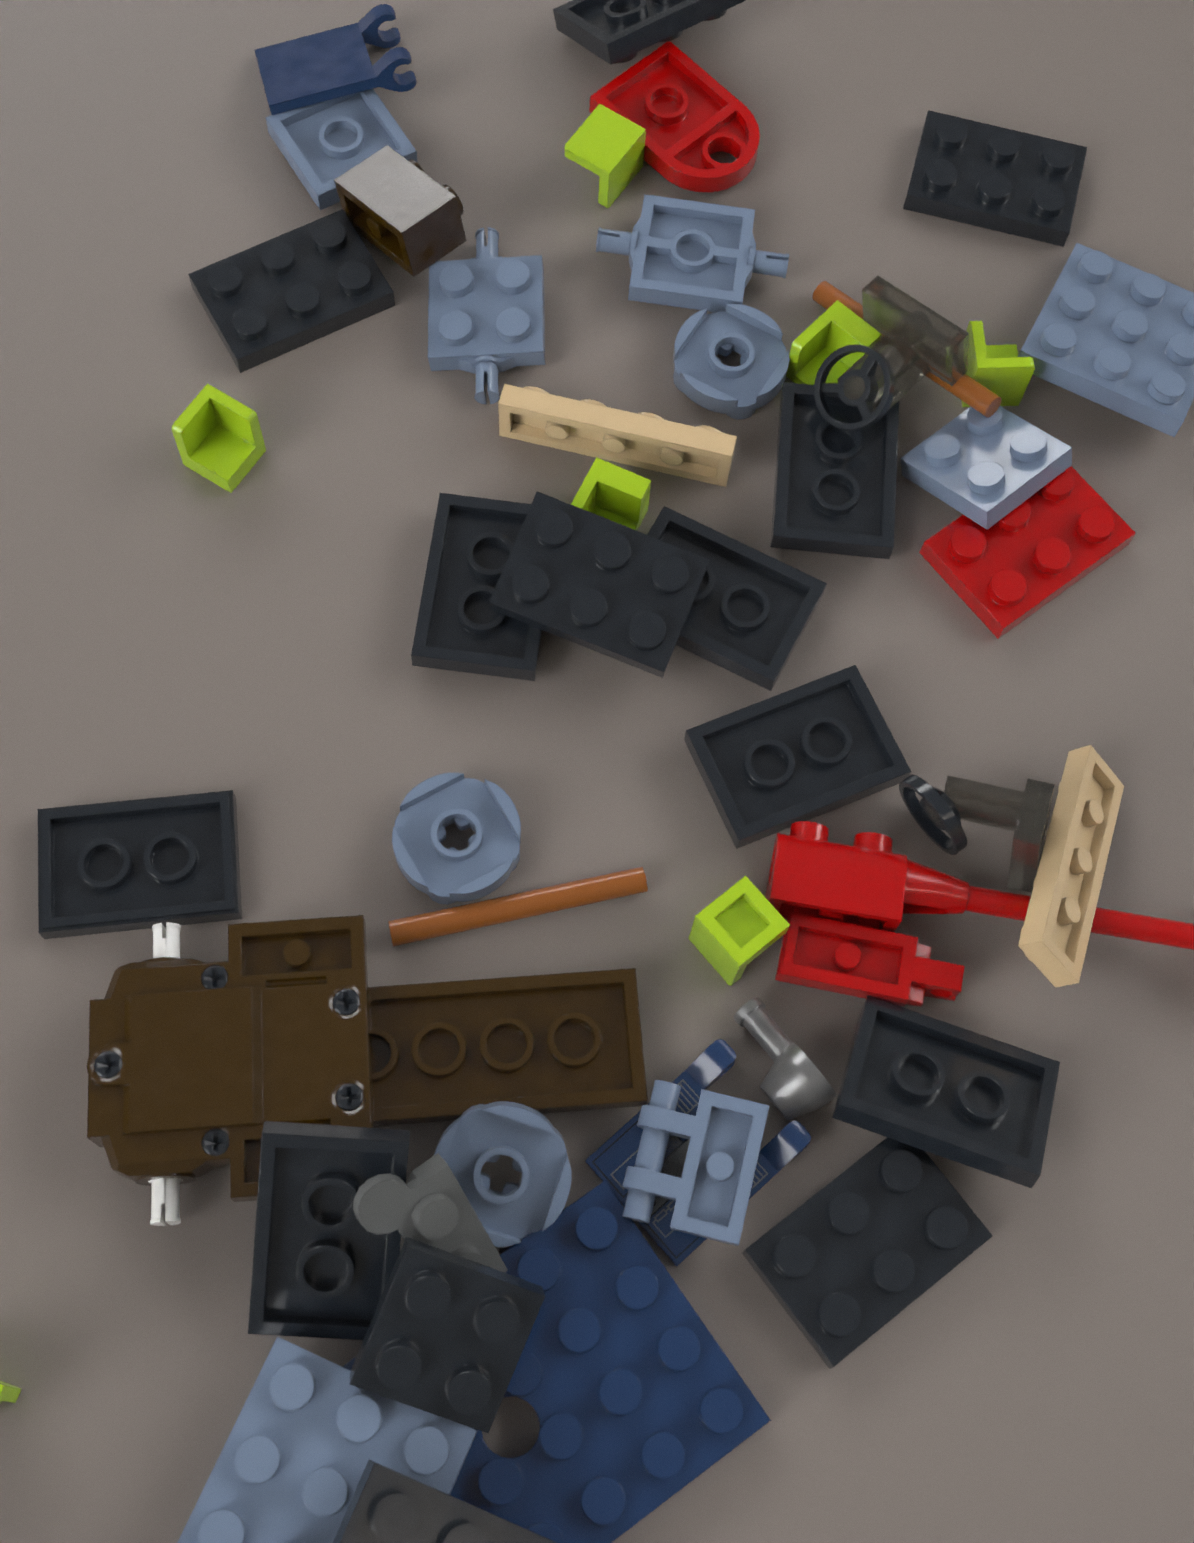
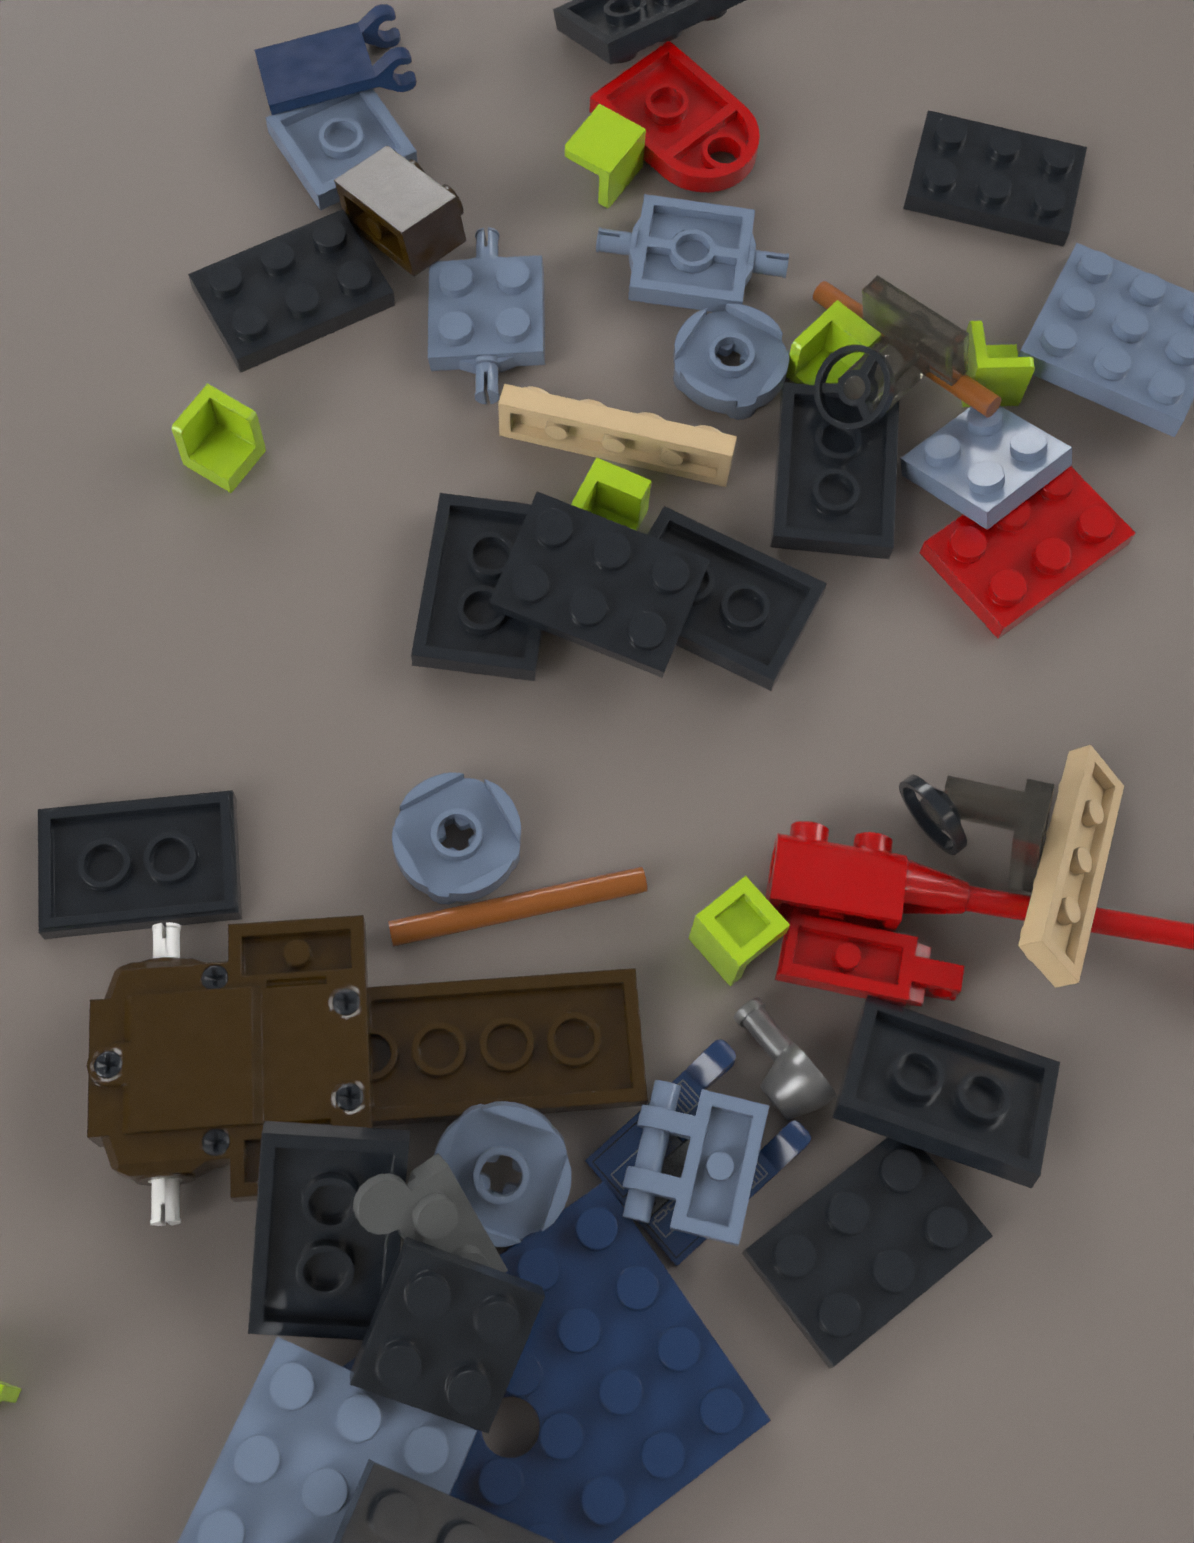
(796, 756): black plate -> none

